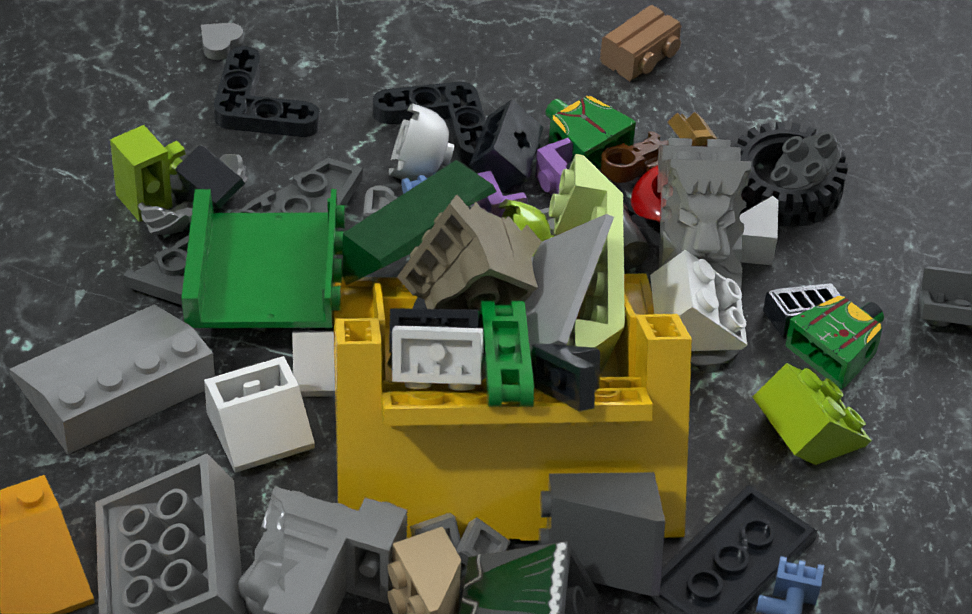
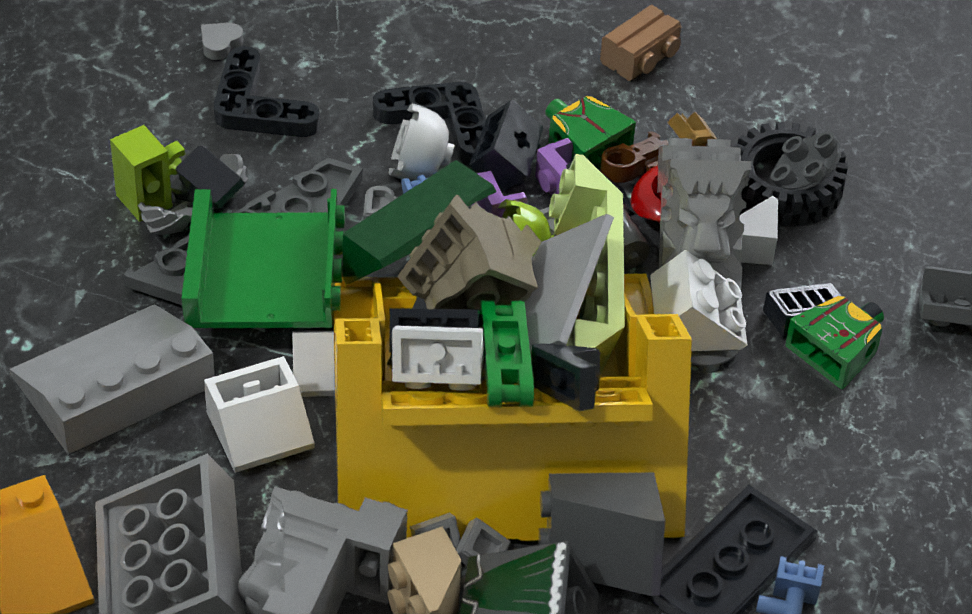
(811, 415): lime slope -> none

